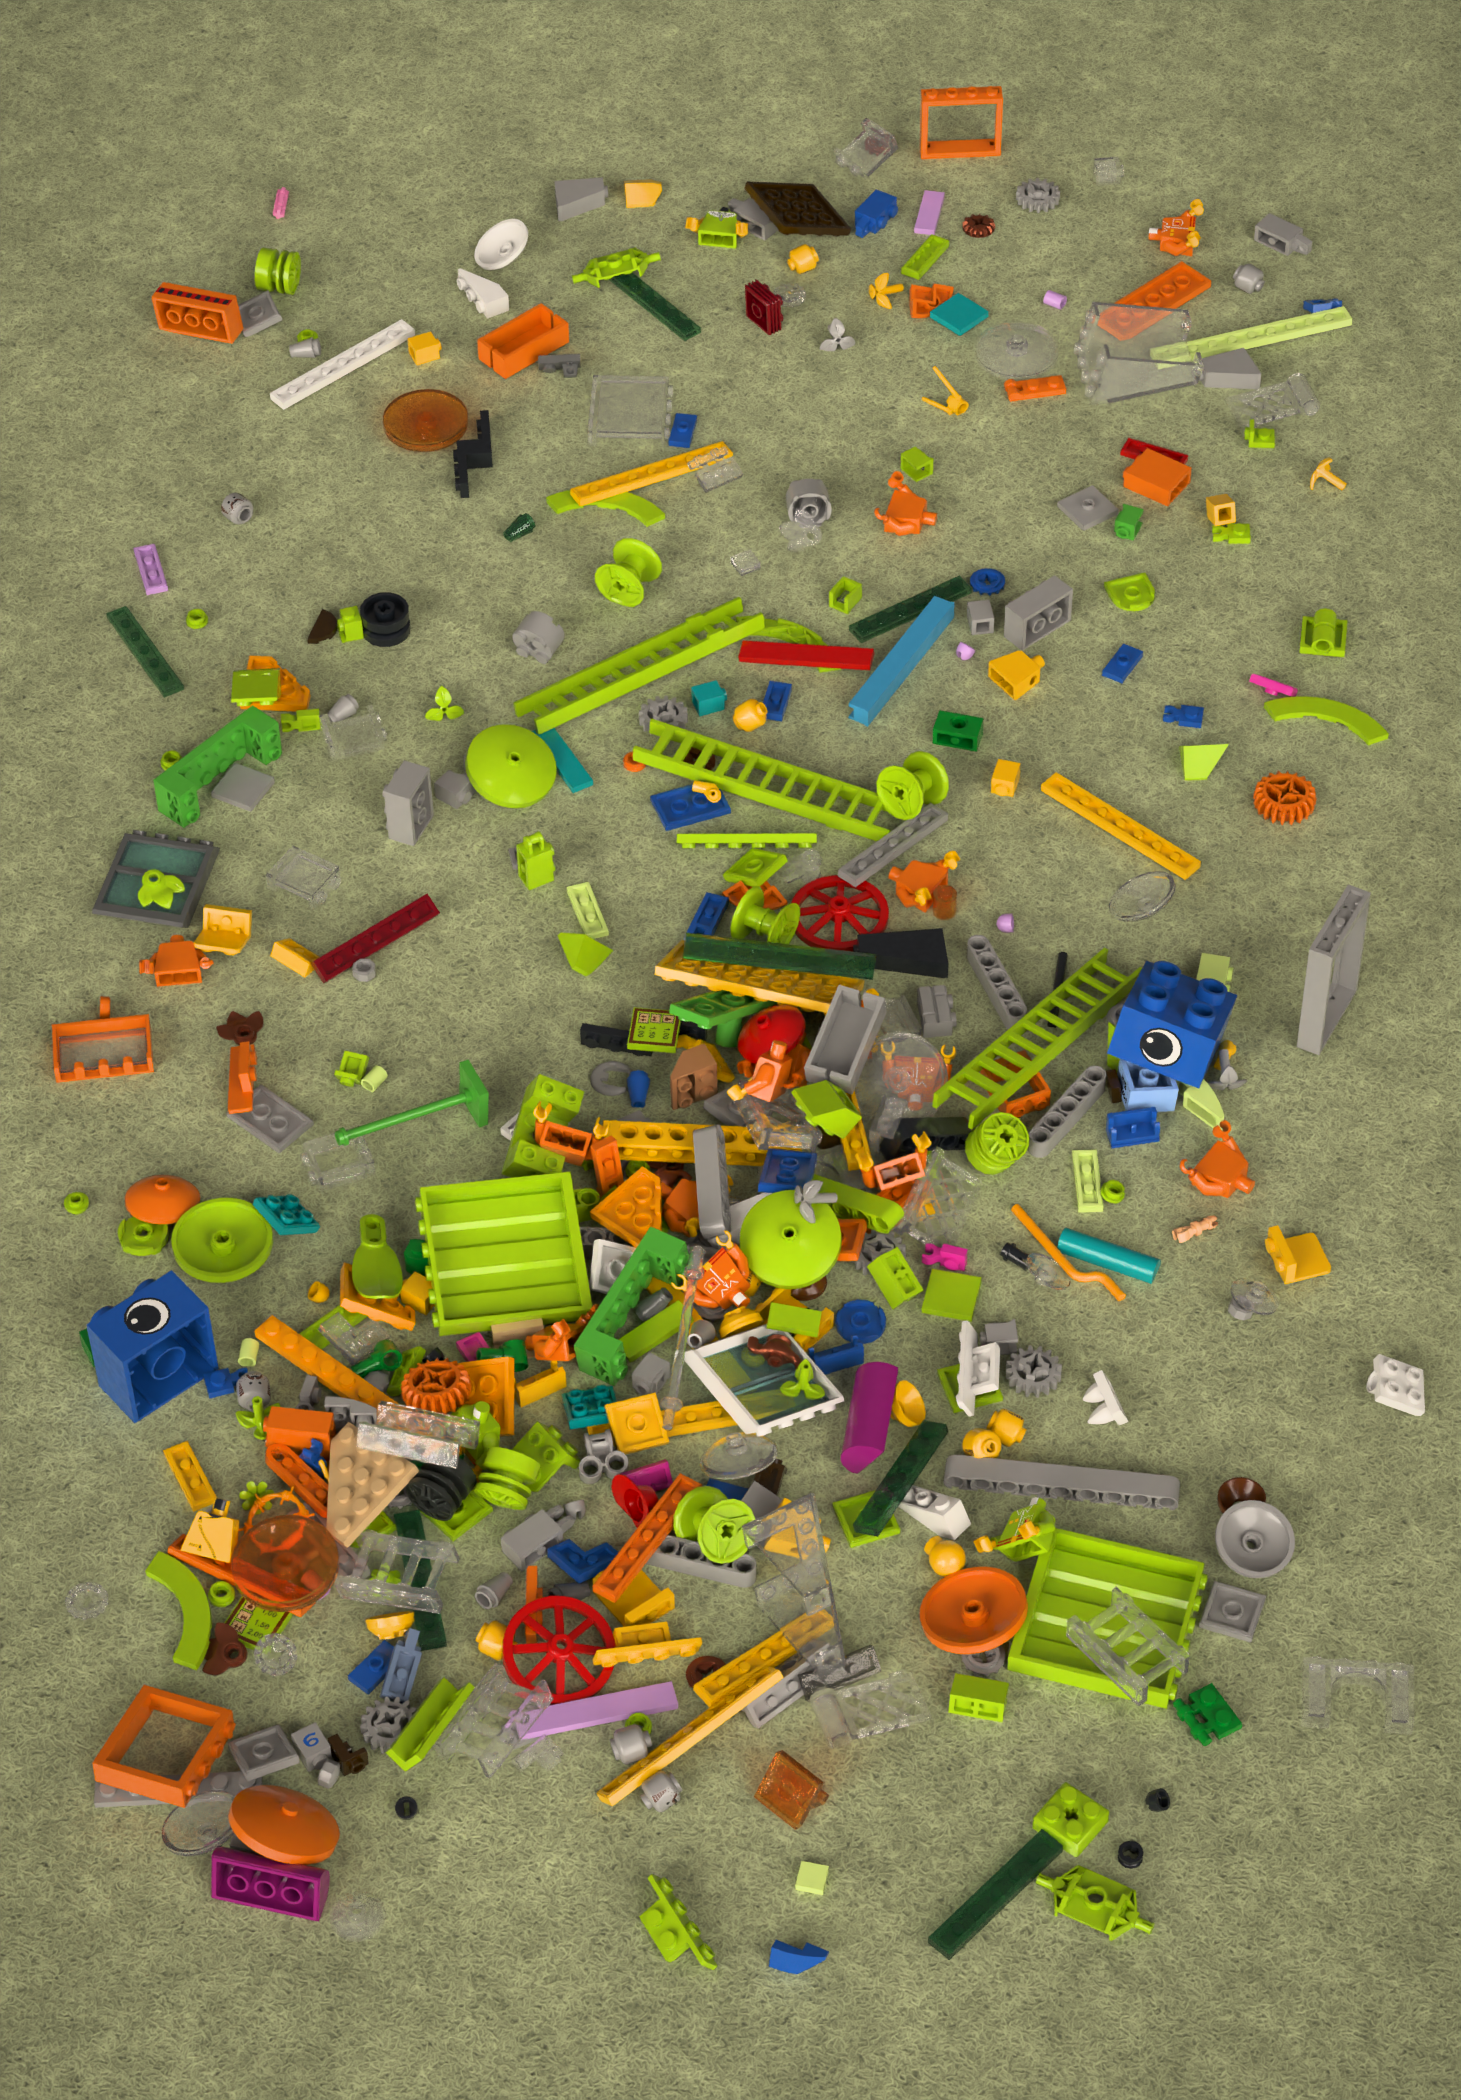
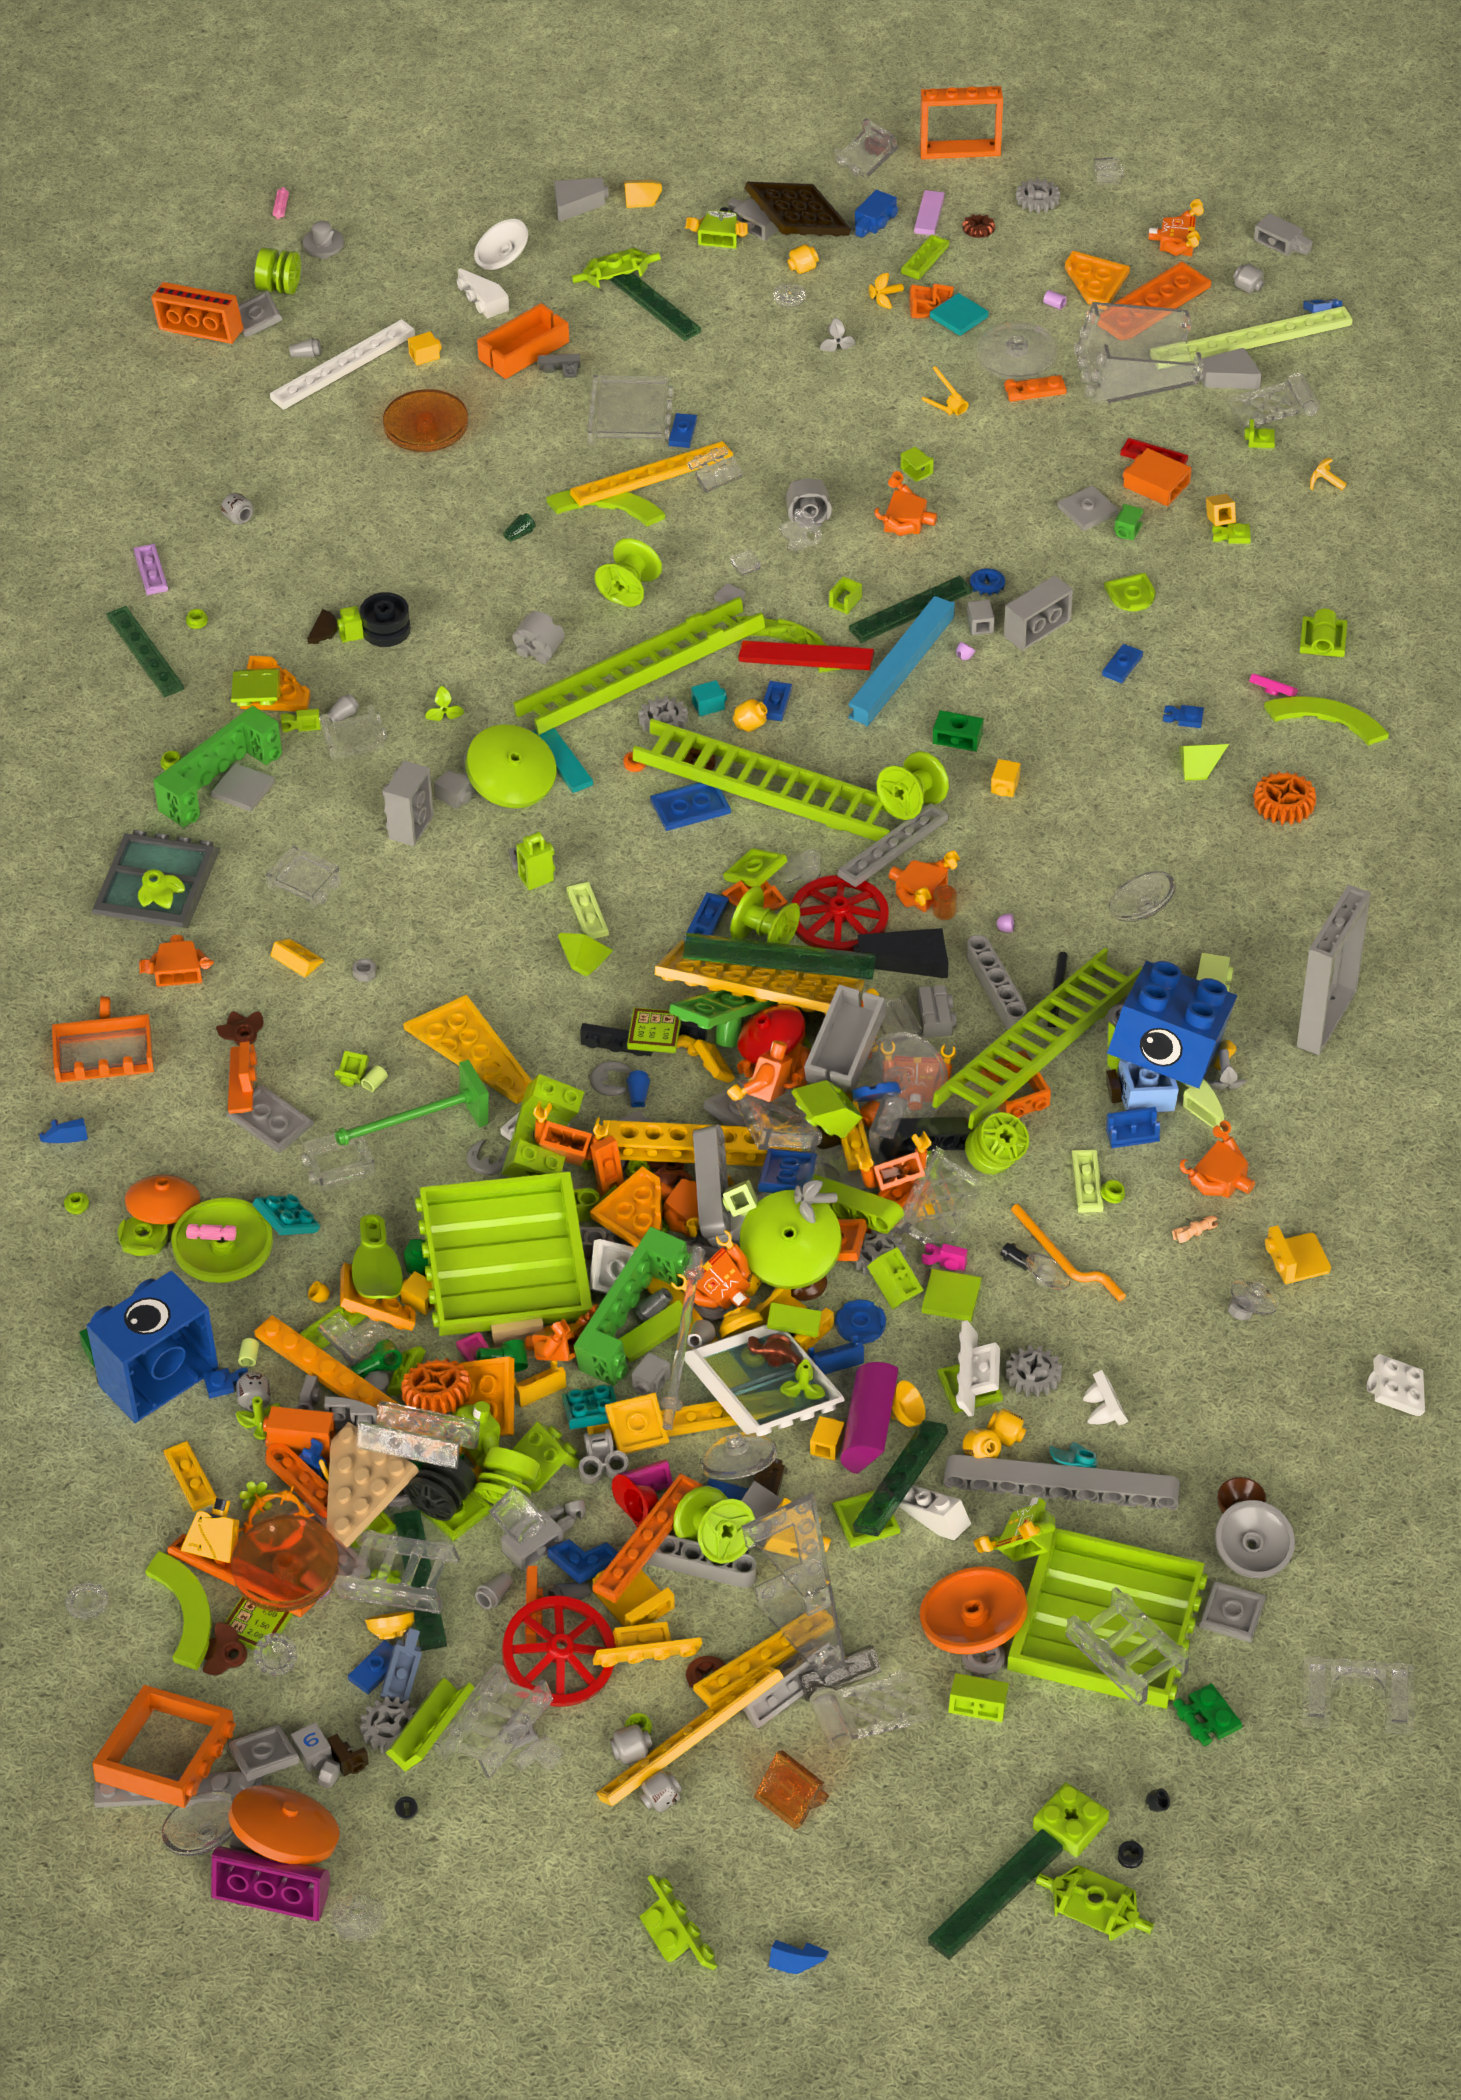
(65, 1132): none -> blue slope
(211, 1232): none -> bright pink axle
(219, 1588): lime plate -> none
(224, 929): yellow bracket -> none
(306, 334): lime plate -> none
(323, 240): none -> light grey plate
(375, 938): dark red plate -> none
(436, 1353): black hinge -> none
(464, 1034): none -> yellow wing
(473, 454): black bracket -> none
(484, 1166): none -> light grey head
(491, 1638): yellow head -> none
(518, 1515): none -> clear piece
(604, 1709): lavender tile -> none
(693, 1077): medium nougat slope -> none
(710, 790): yellow arm -> none
(728, 593): none -> light grey tile
(740, 1198): none -> yellowish green brick
(763, 307): dark red brick -> none
(780, 840): lime plate -> none
(812, 1877): yellowish green tile -> none
(827, 1438): none -> yellow brick
(868, 1112): none -> orange piece
(875, 1092): none -> blue tile
(945, 1556): yellow piece -> none
(1003, 1334): light grey window -> none
(1016, 672): yellow torso -> none
(1067, 1111): light grey beam -> none
(1075, 1456): none -> teal plate
(1096, 277): none -> light orange plate
(1108, 1255): teal brick -> none
(1120, 826): yellow plate -> none

